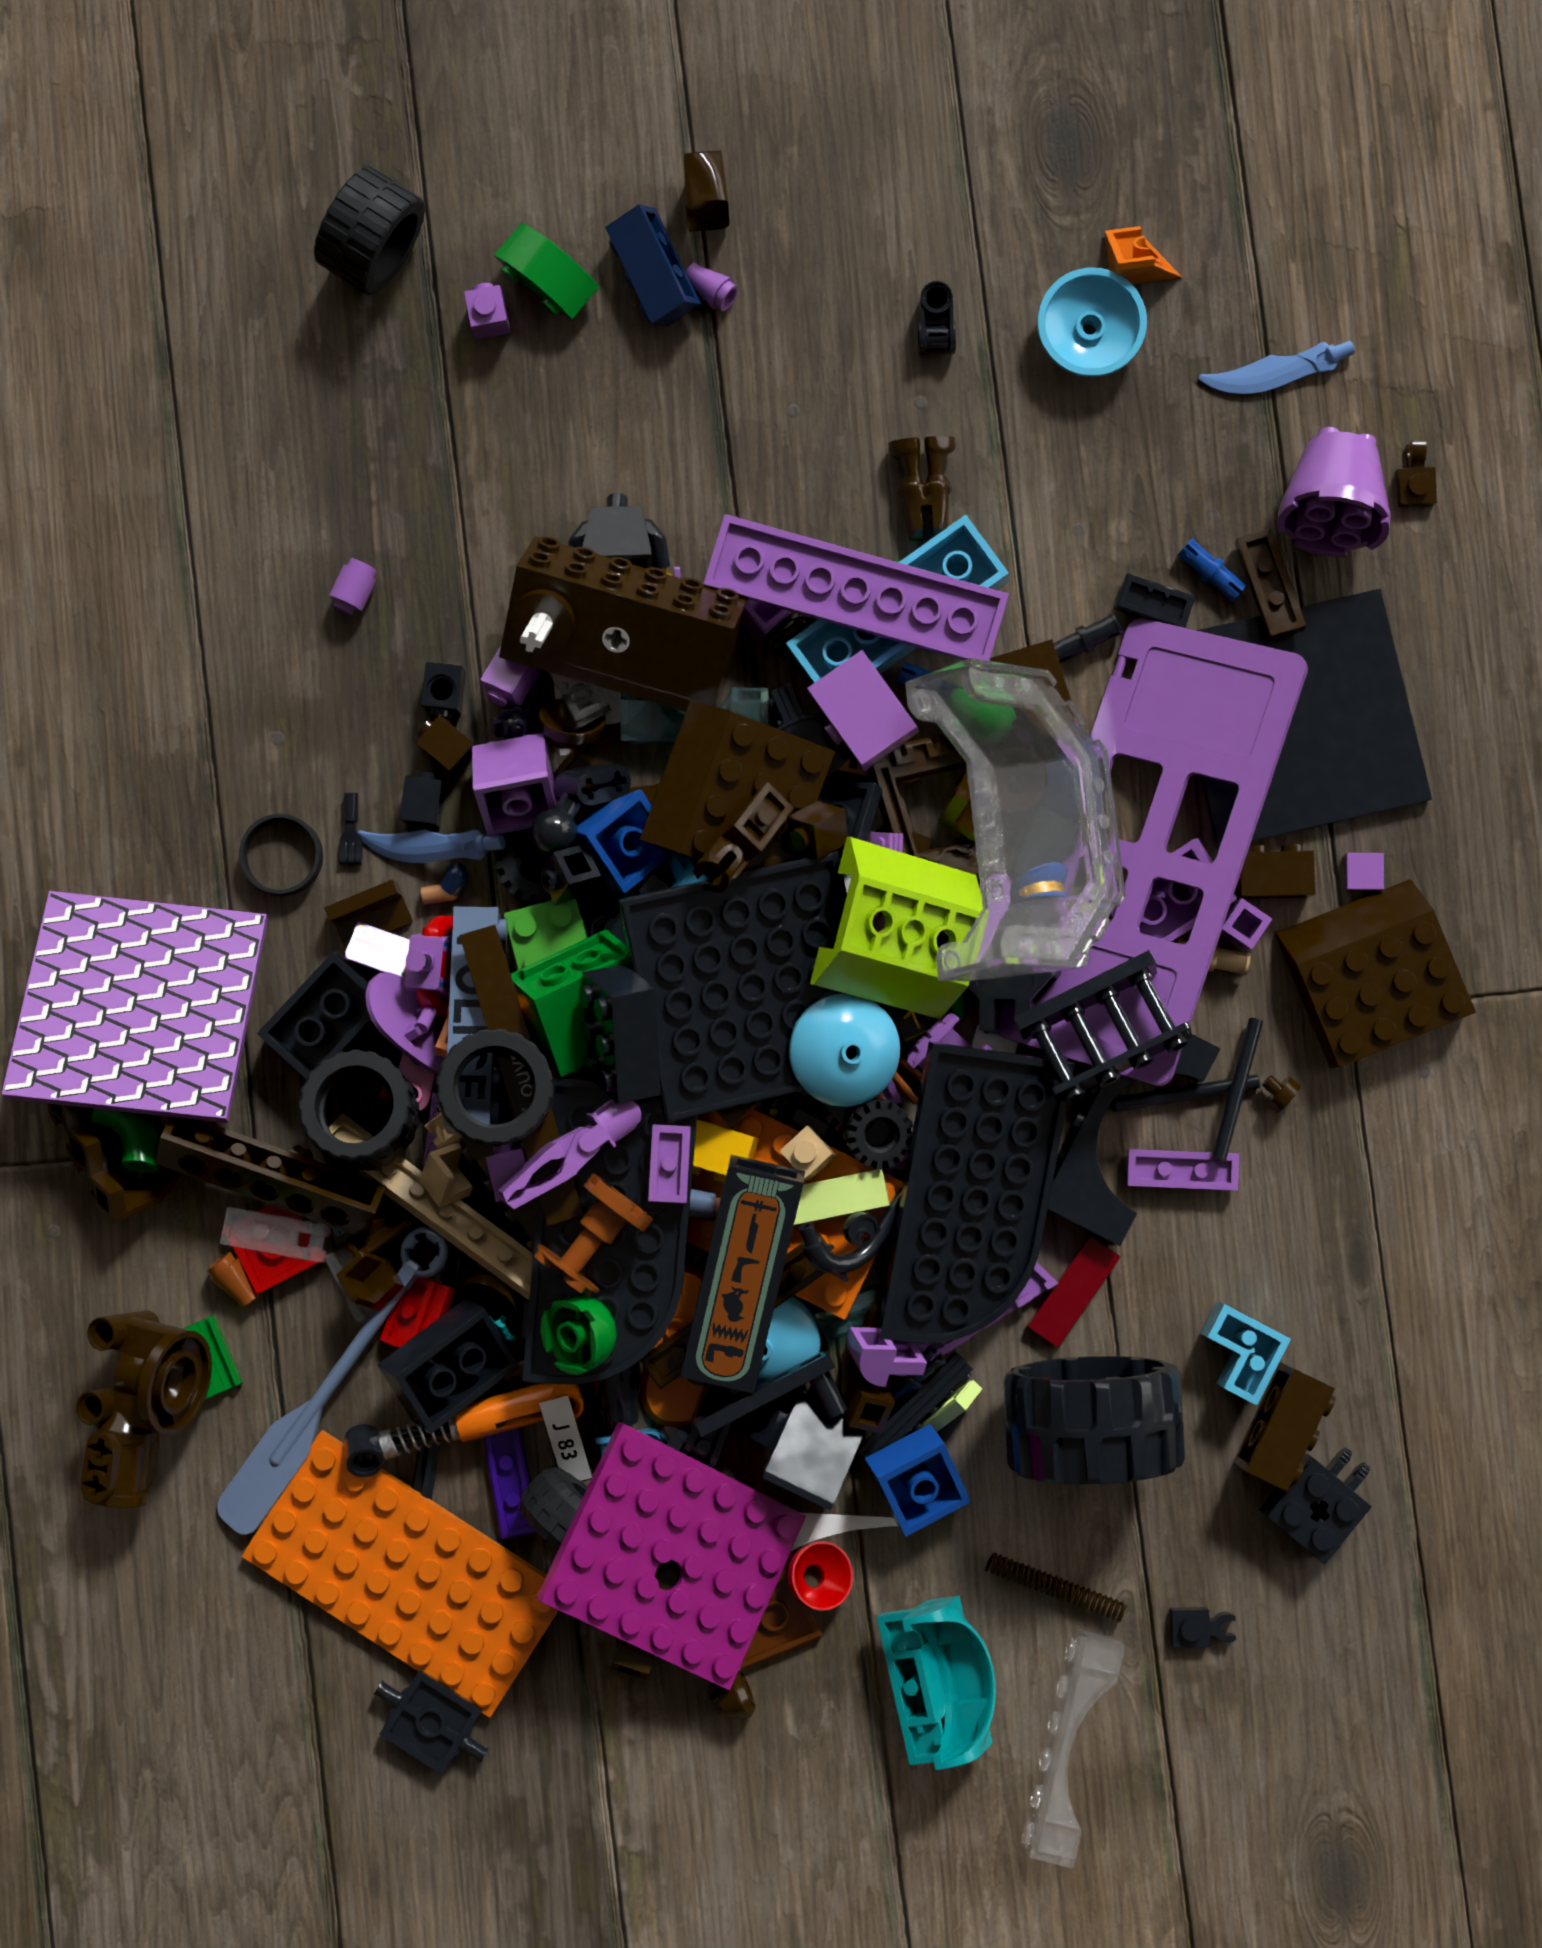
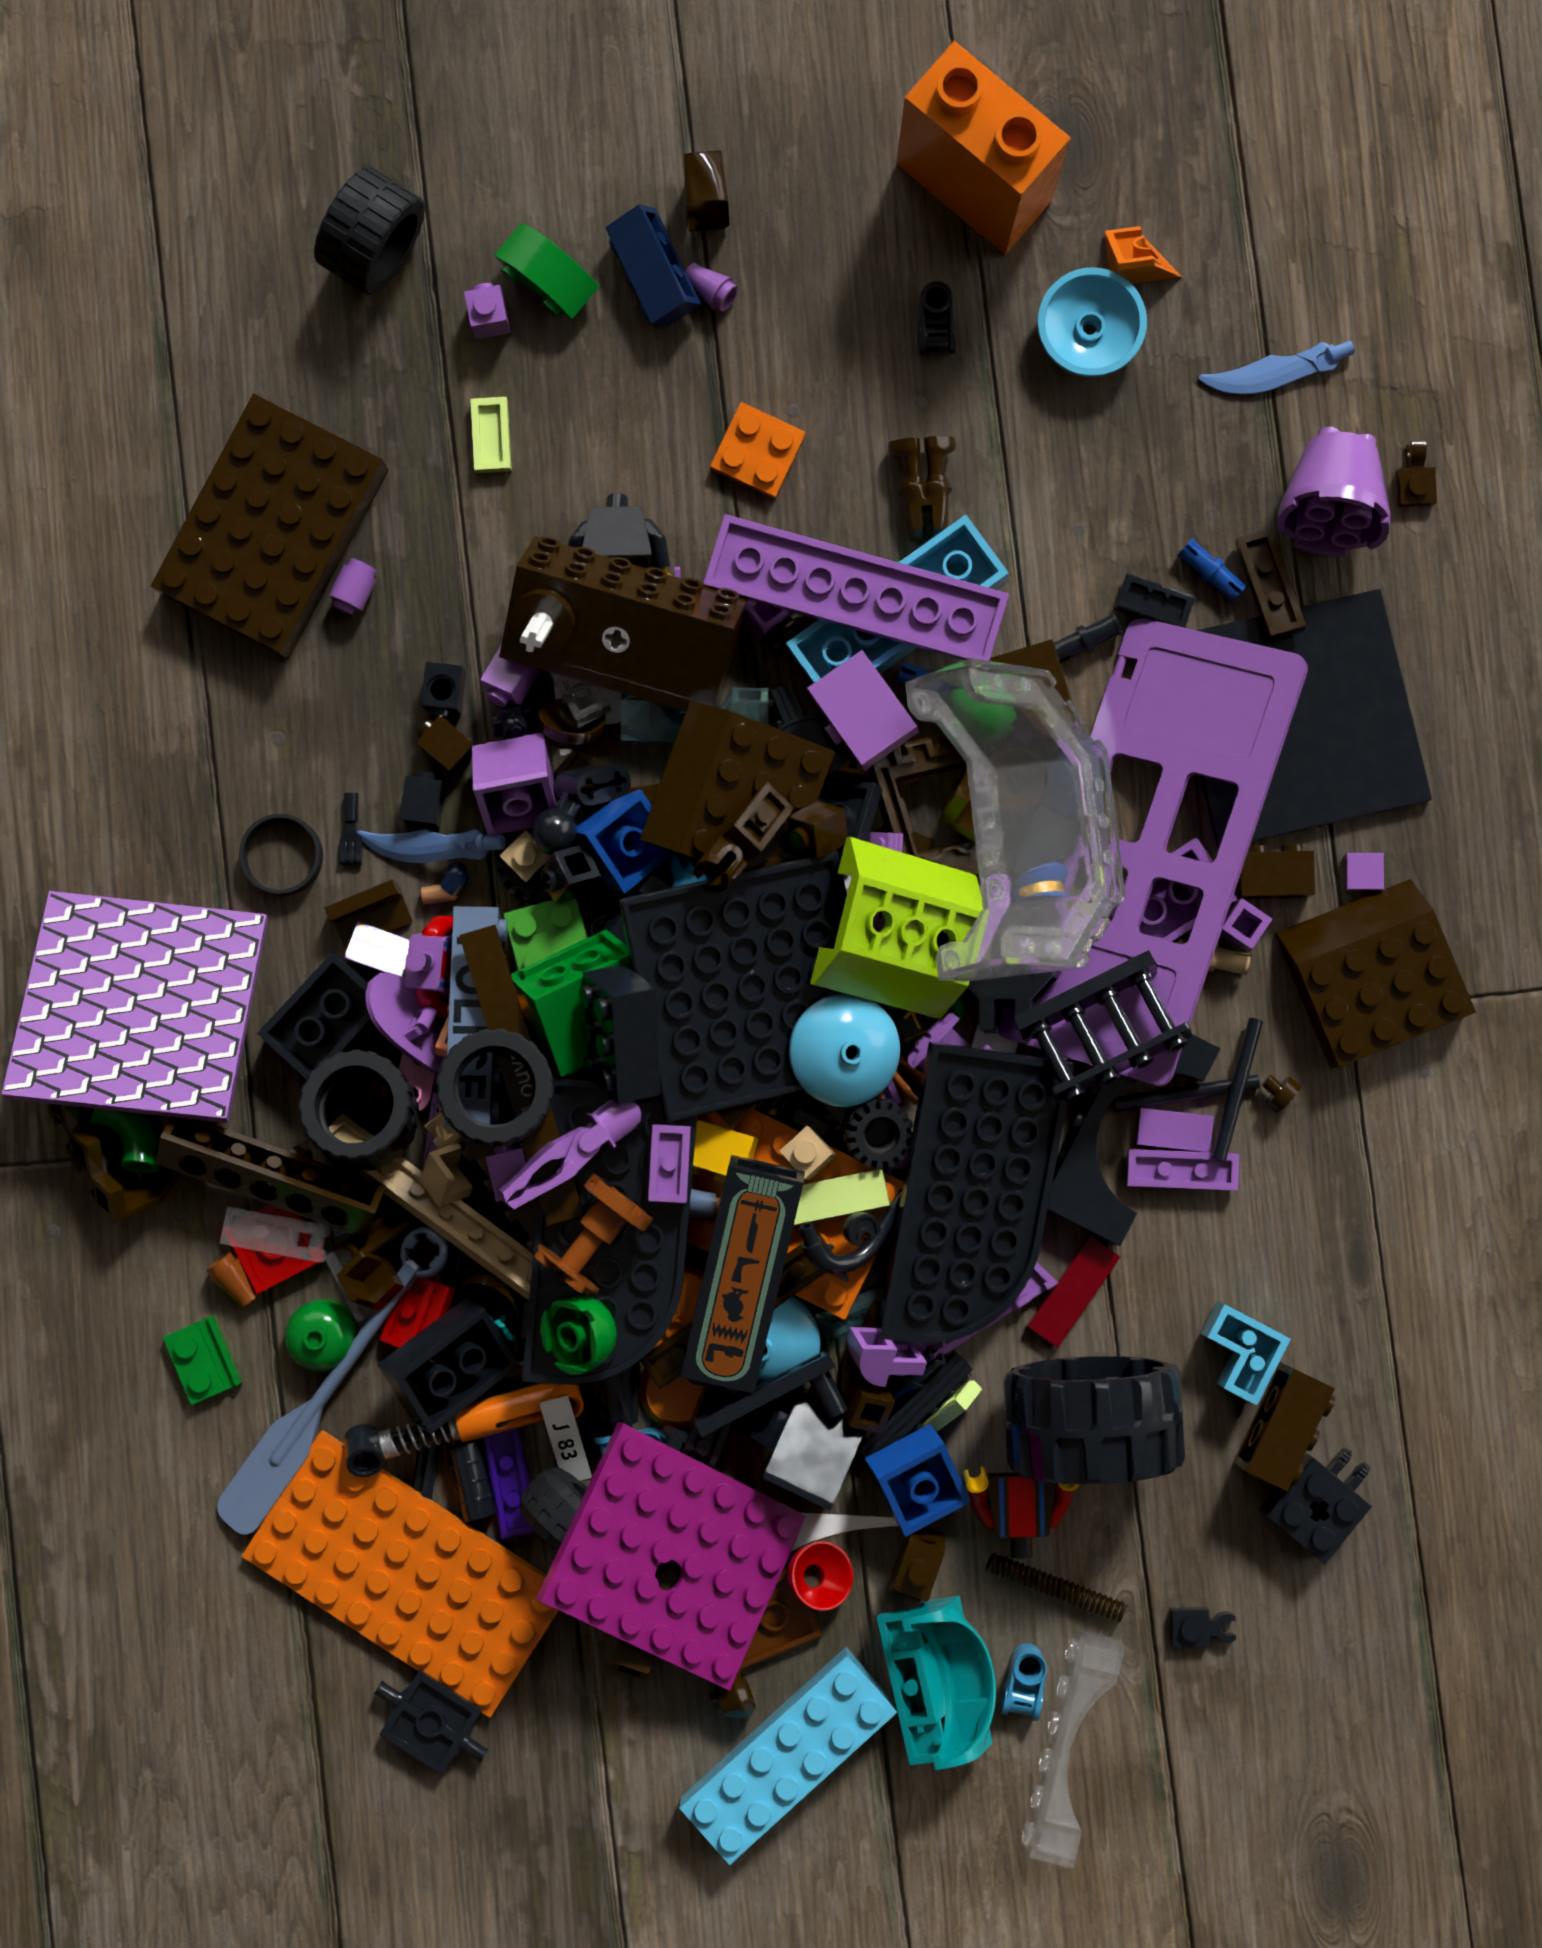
(155, 1391): dark brown piece -> none
(270, 526): none -> dark brown brick
(320, 1334): none -> green cylinder
(471, 1481): none -> black axle
(491, 435): none -> yellowish green tile
(525, 857): none -> tan plate
(758, 450): none -> orange plate
(787, 1755): none -> medium azure brick
(918, 1564): none -> dark brown torso
(980, 147): none -> orange brick
(1018, 1507): none -> torso
(1024, 1689): none -> dark azure piece
(1174, 1130): none -> medium lavender tile

